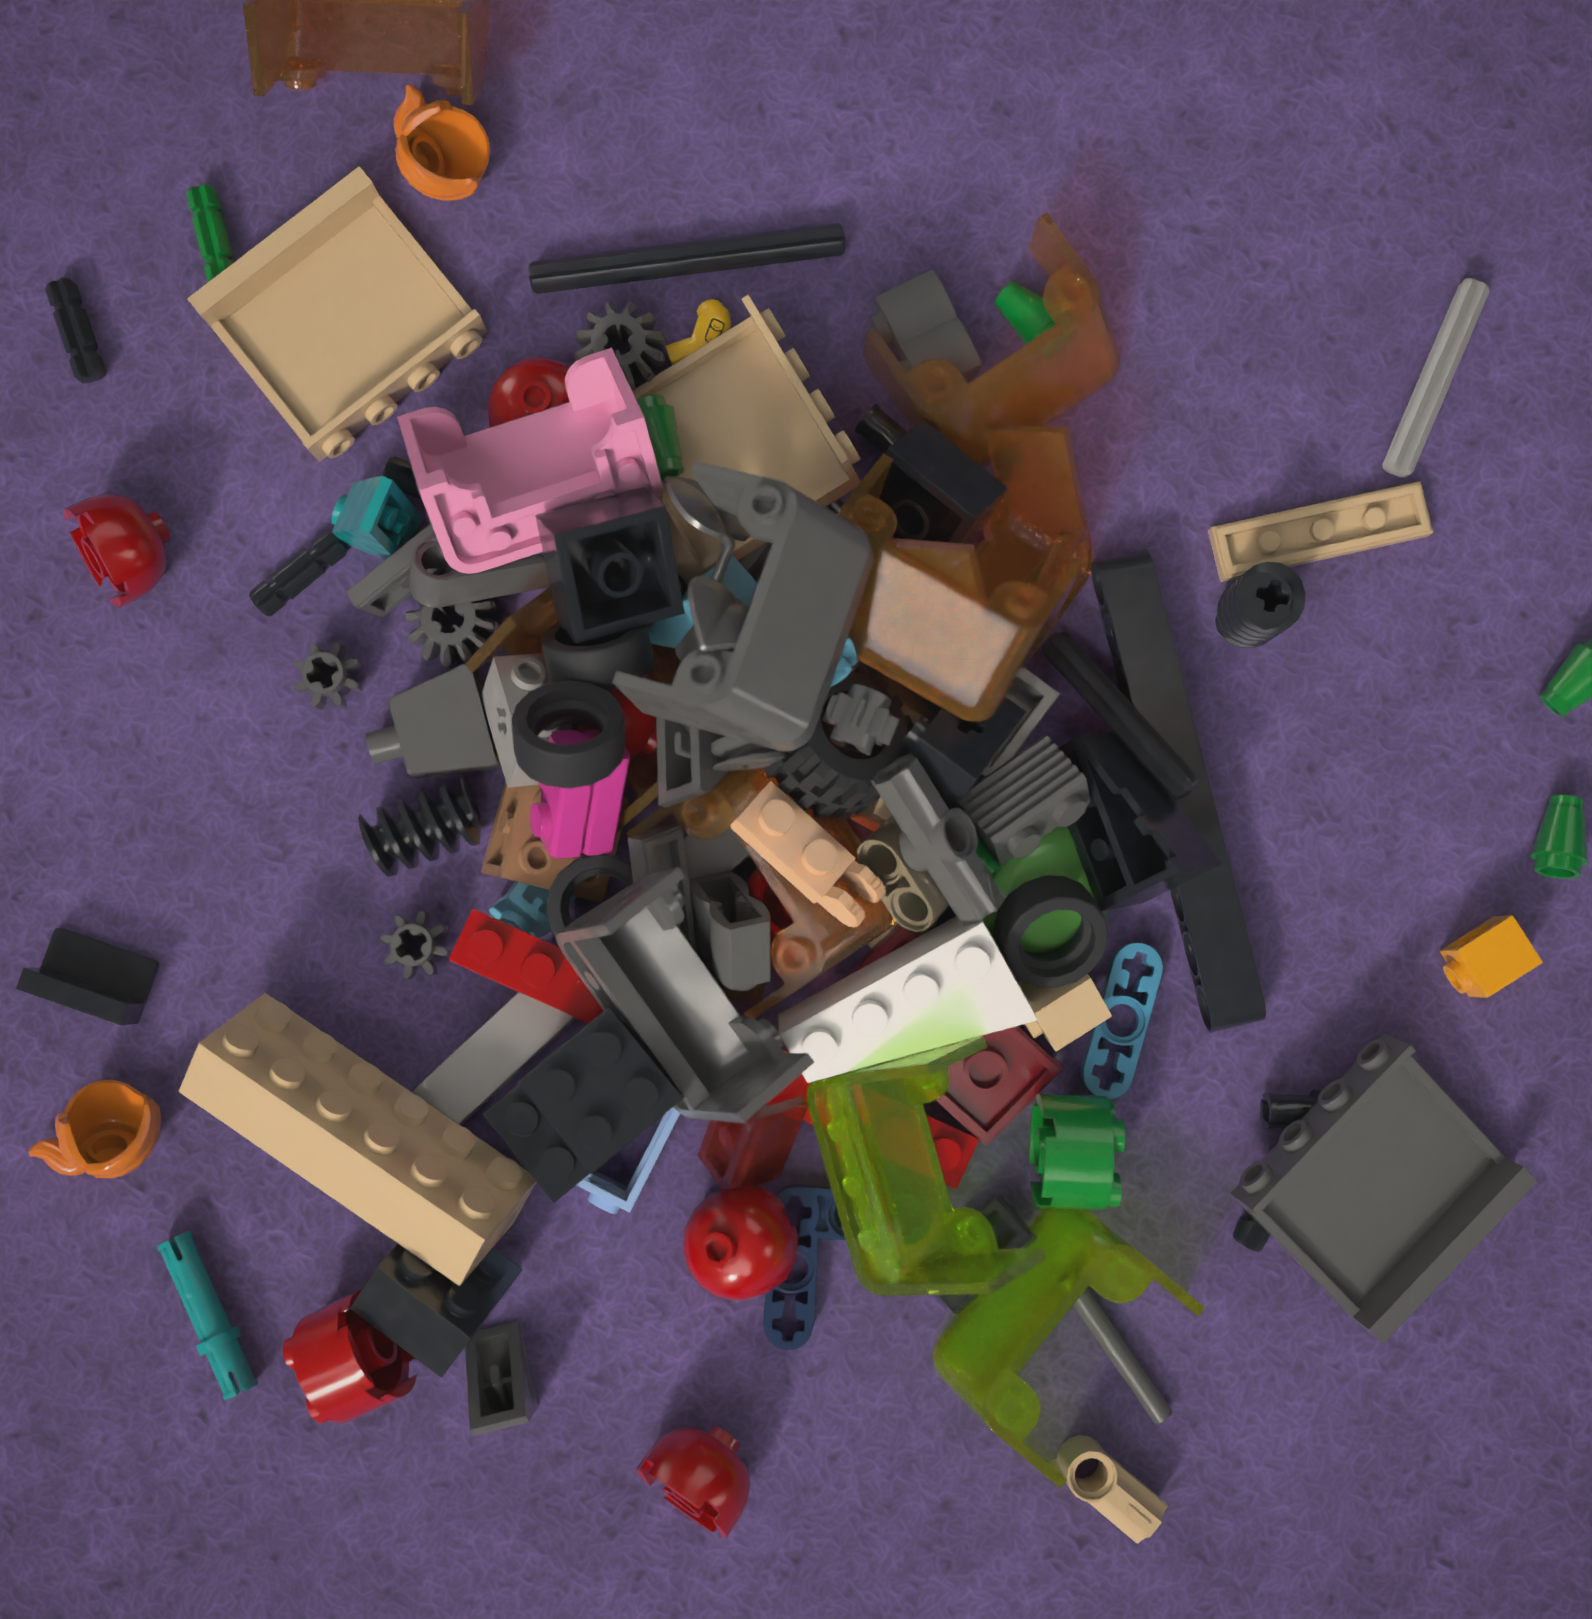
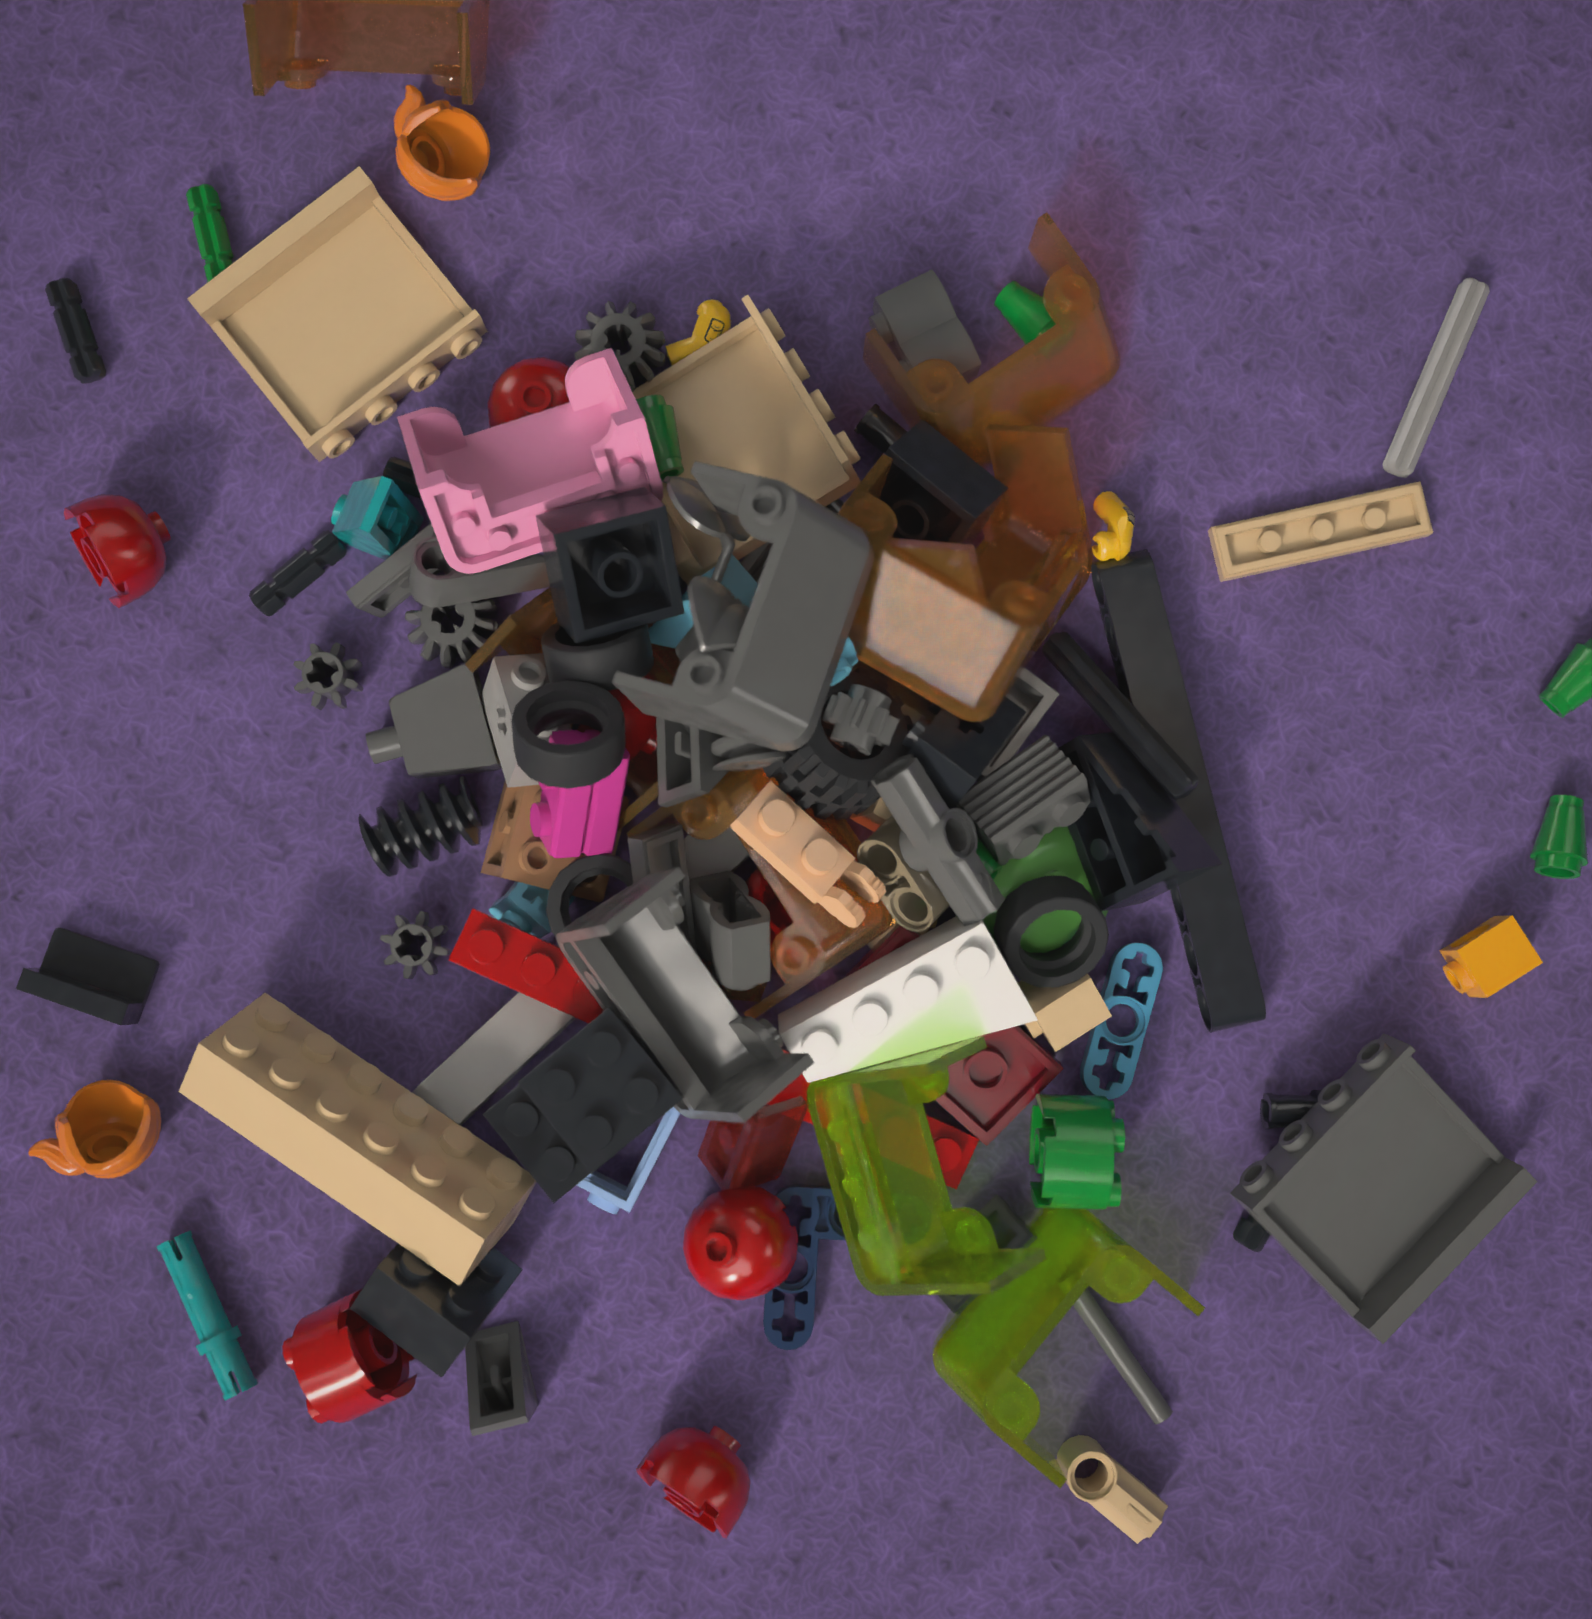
(686, 258): black axle -> none
(1120, 527): none -> yellow arm
(1260, 605): black piece -> none

